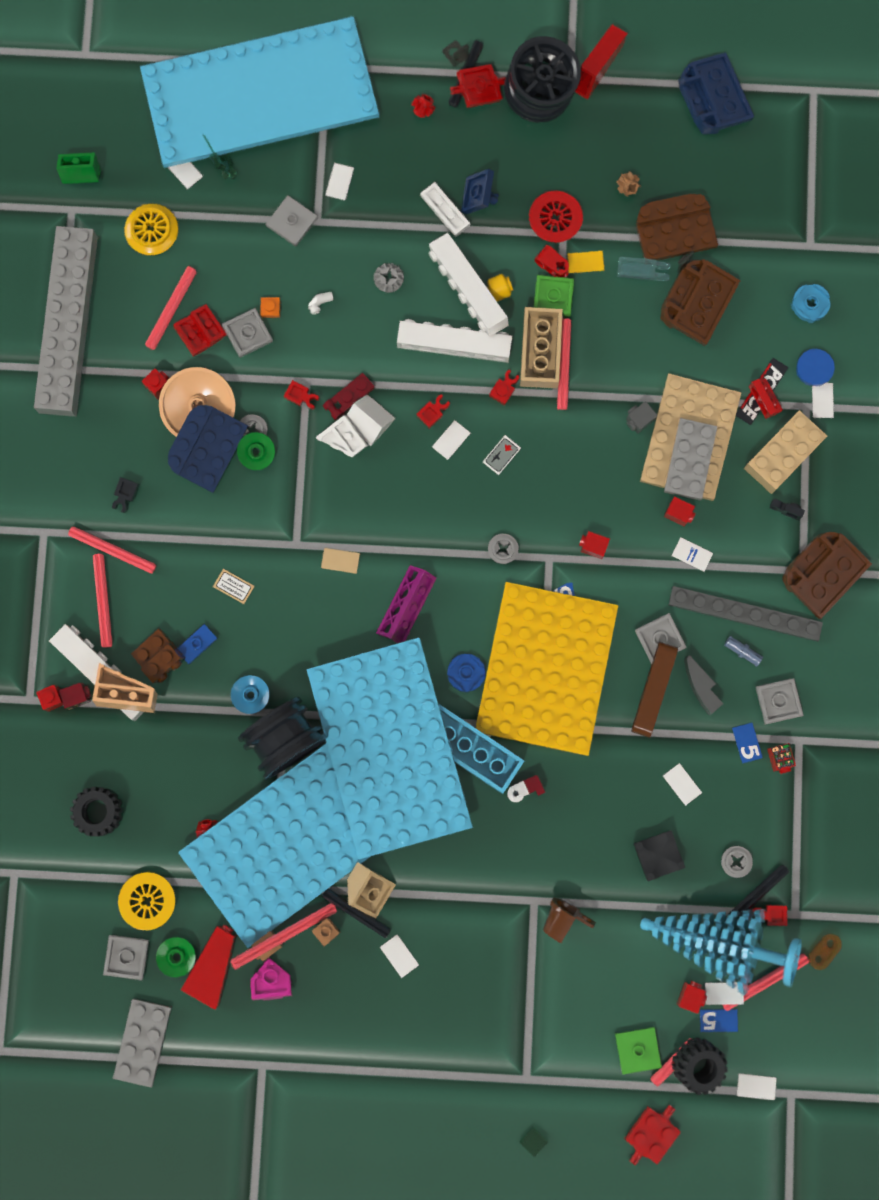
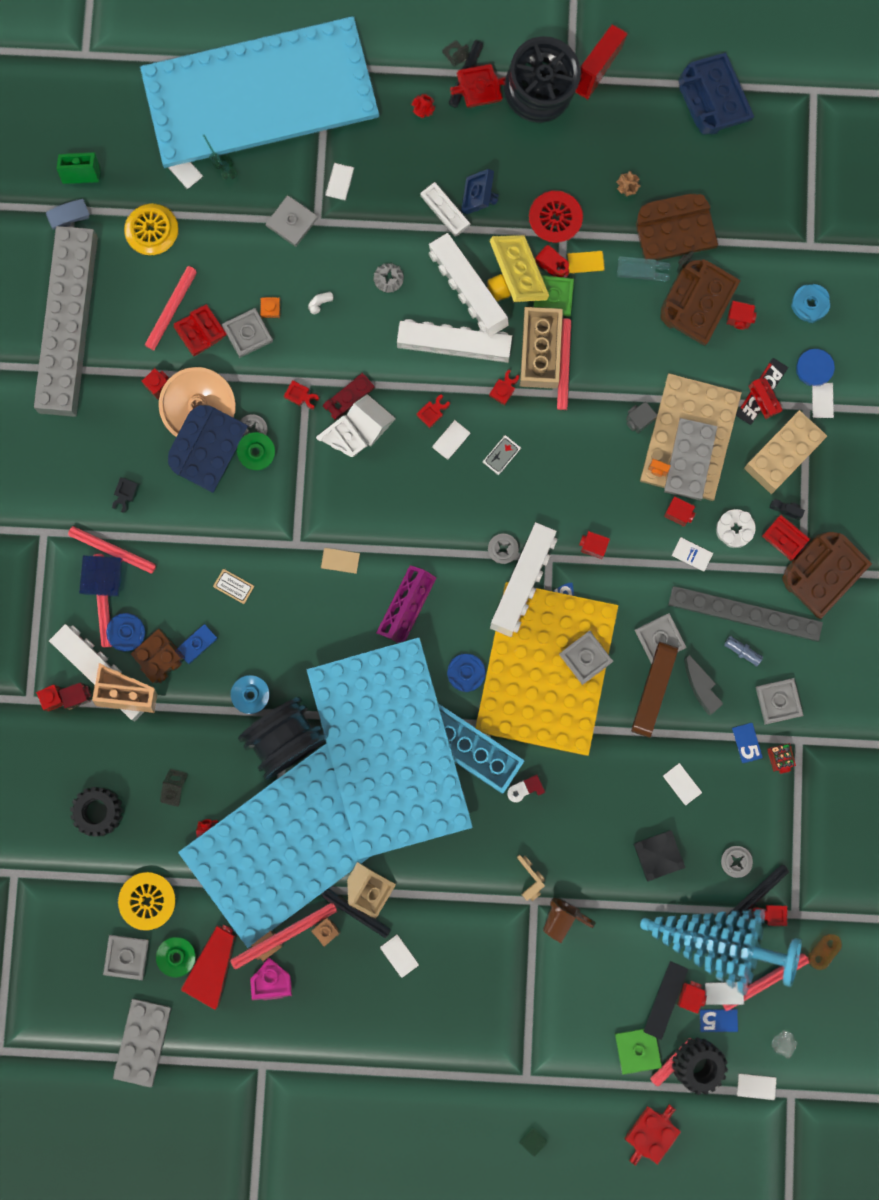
(67, 213): none -> sand blue slope
(100, 576): none -> clear blue plate
(125, 632): none -> blue tile
(172, 789): none -> clear smoke bracket
(519, 268): none -> light yellow plate
(523, 579): none -> white brick
(533, 891): none -> tan bracket
(585, 657): none -> light grey plate
(659, 468): none -> orange plate
(665, 1000): none -> black sticker
(728, 536): none -> white plate
(741, 315): none -> red brick
(784, 1044): none -> clear plate
(785, 537): none -> red plate

